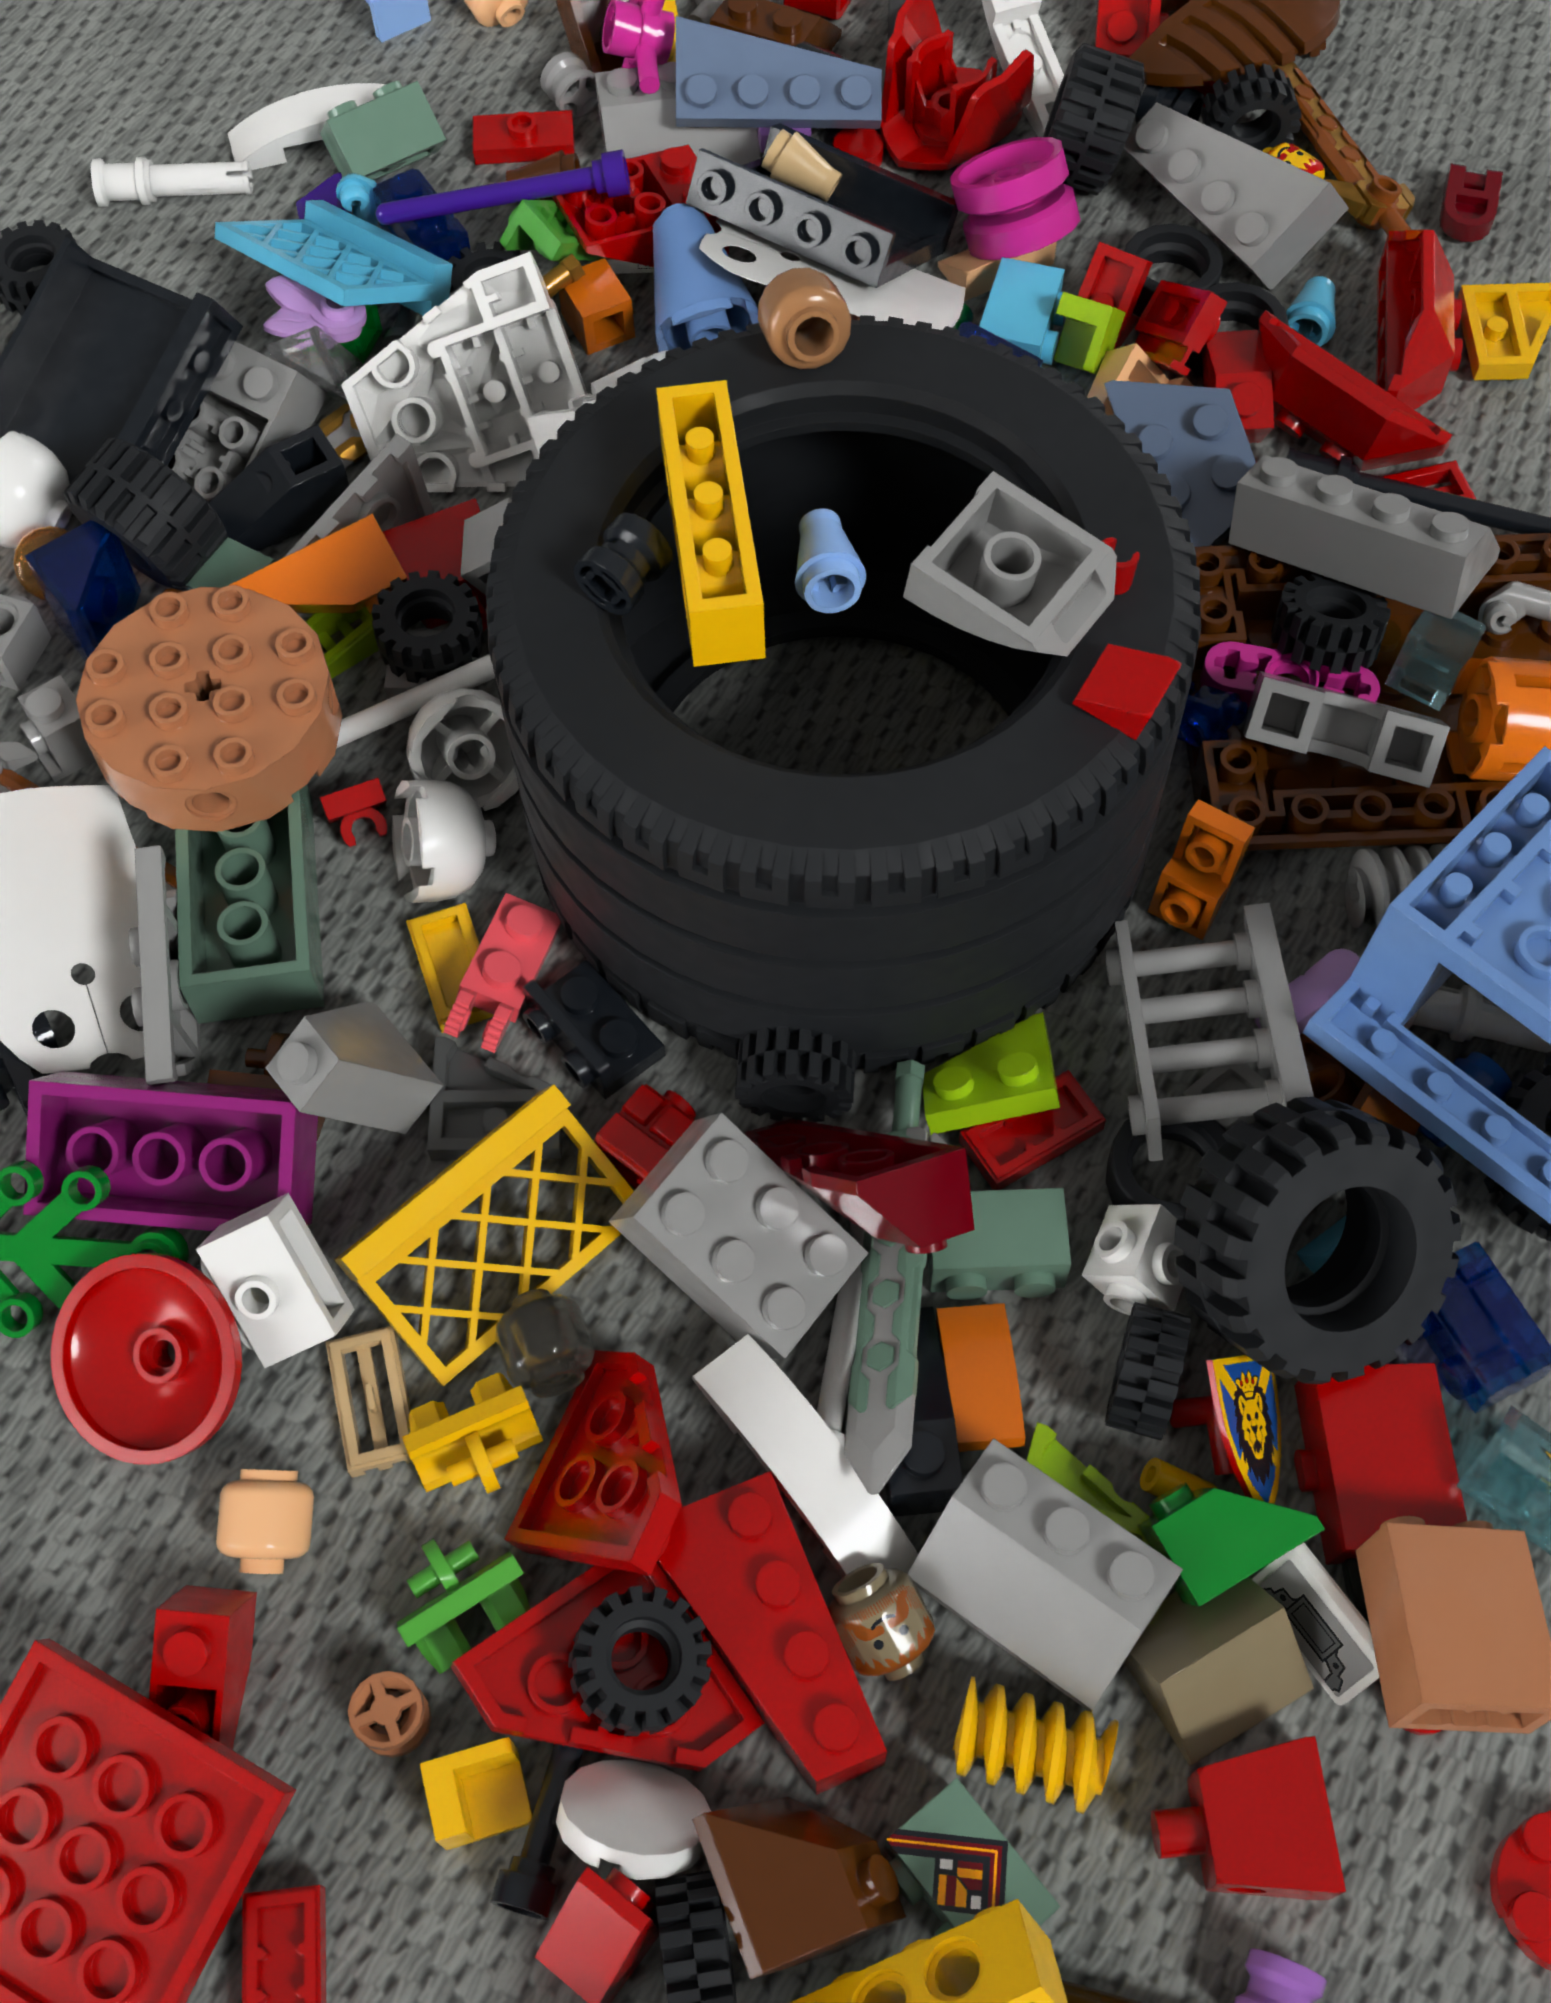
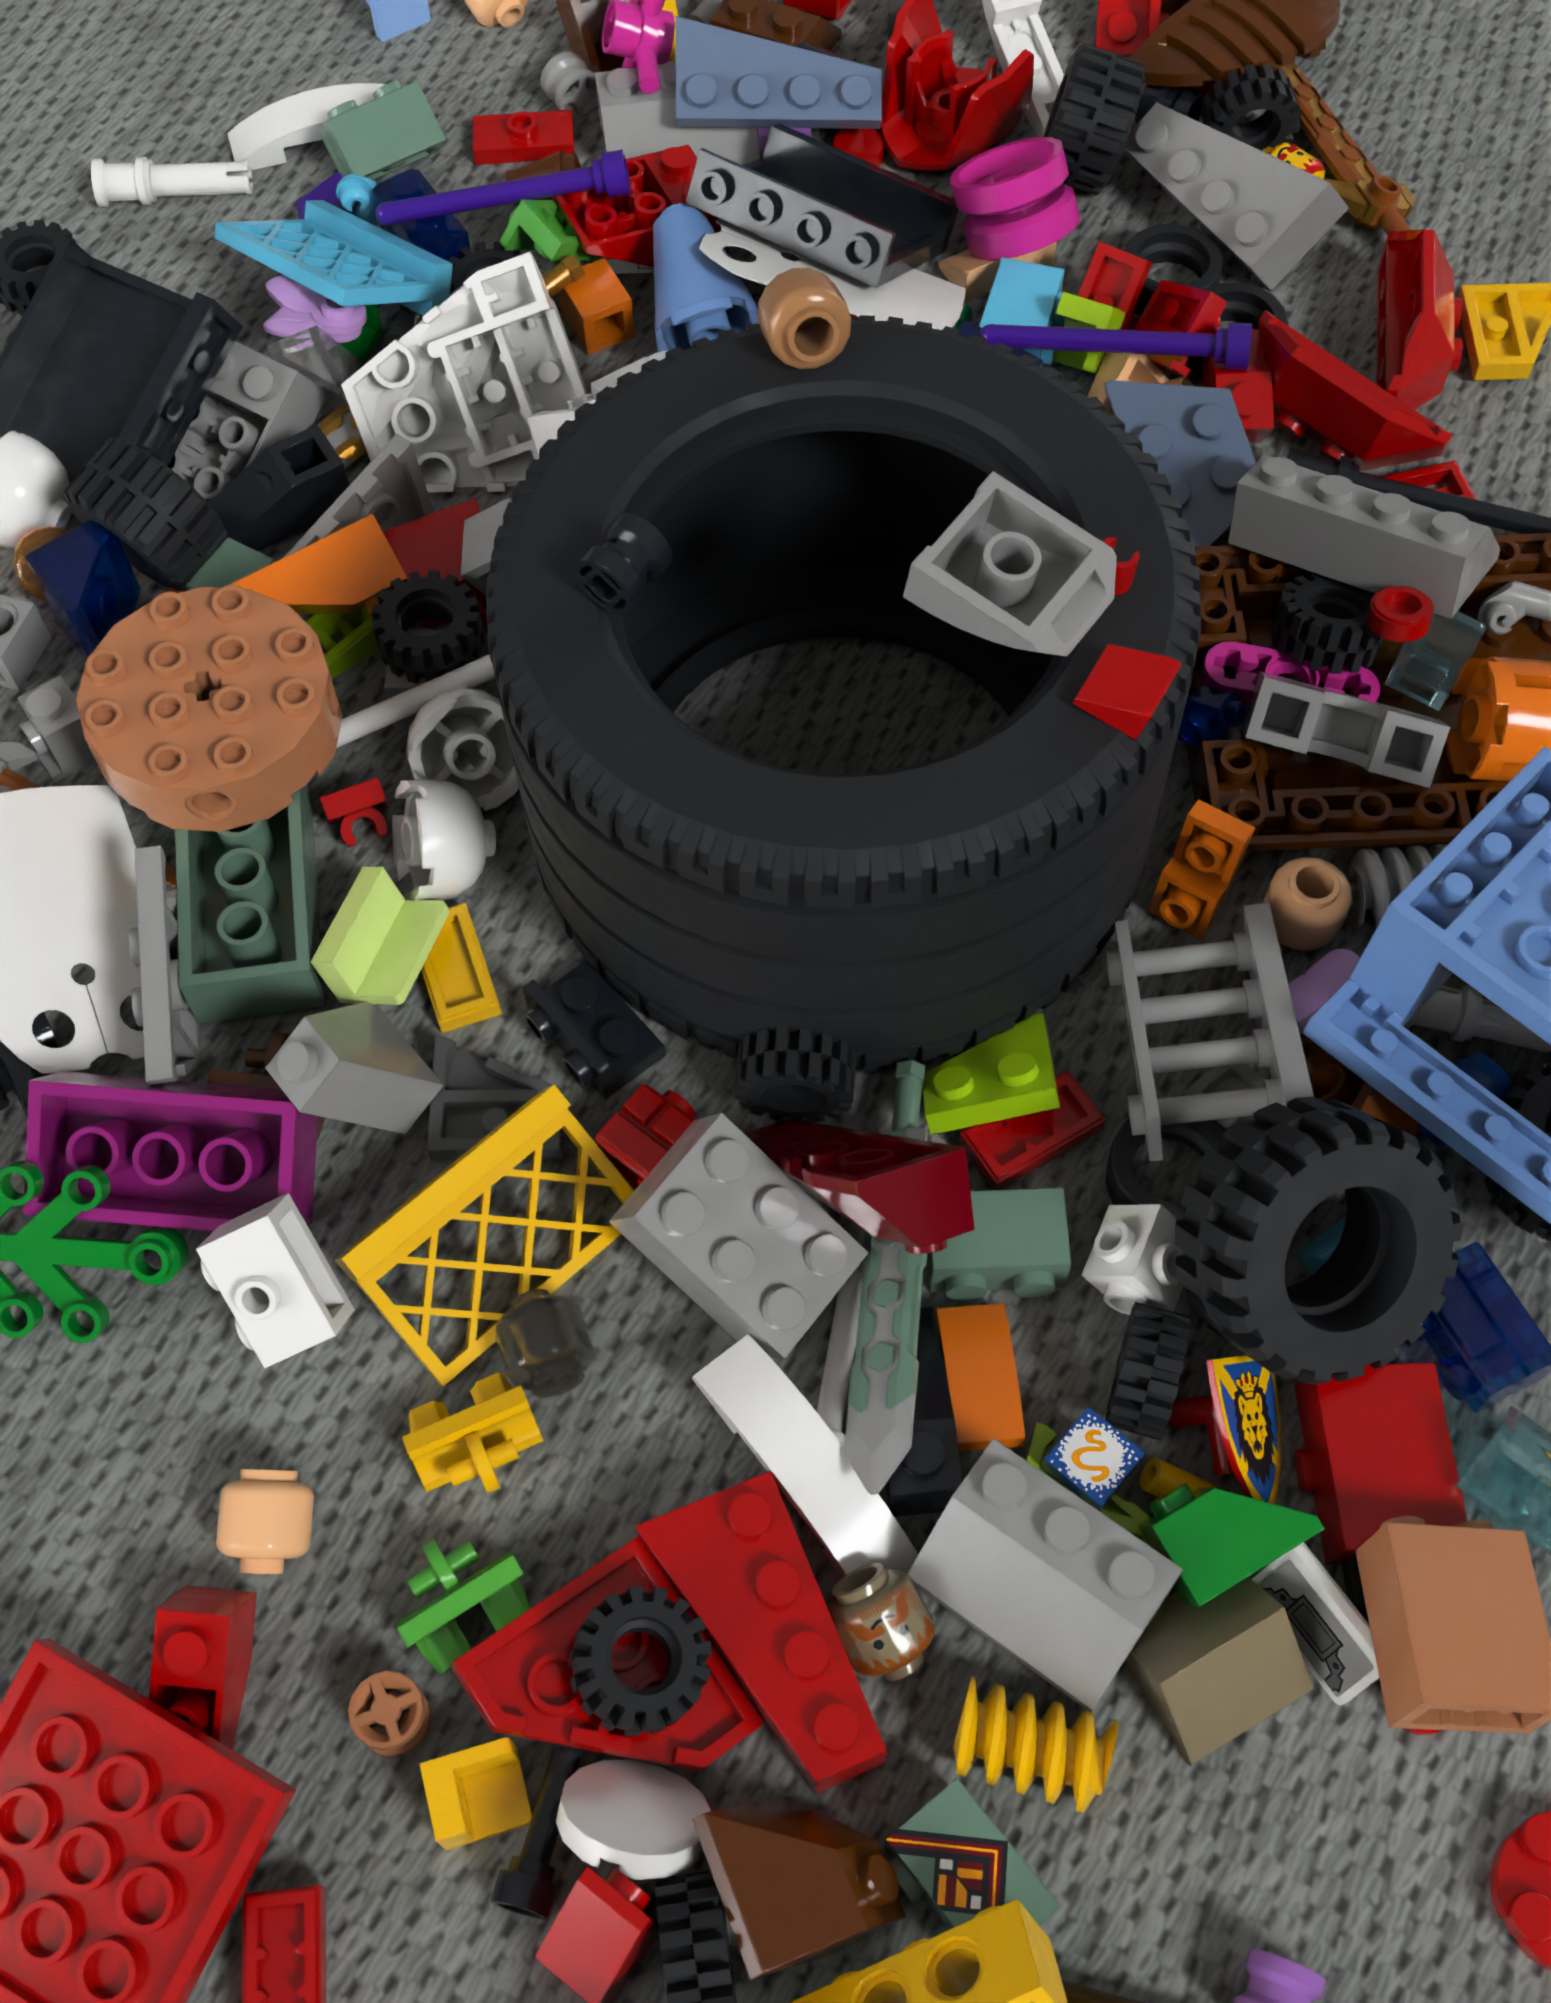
(116, 1365): red dish -> none
(377, 941): none -> yellowish green panel
(383, 1455): tan tile -> none
(502, 965): coral hinge -> none
(607, 1475): red plate -> none
(711, 524): yellow brick -> none
(800, 166): tan cone -> none
(827, 565): light blue cone -> none
(1093, 1459): none -> tile
(1227, 347): none -> dark purple piece
(1258, 1825): red torso -> none
(1308, 903): none -> light nougat head
(1314, 310): medium azure cone -> none
(1400, 614): none -> red tile
(1469, 203): dark red plate -> none

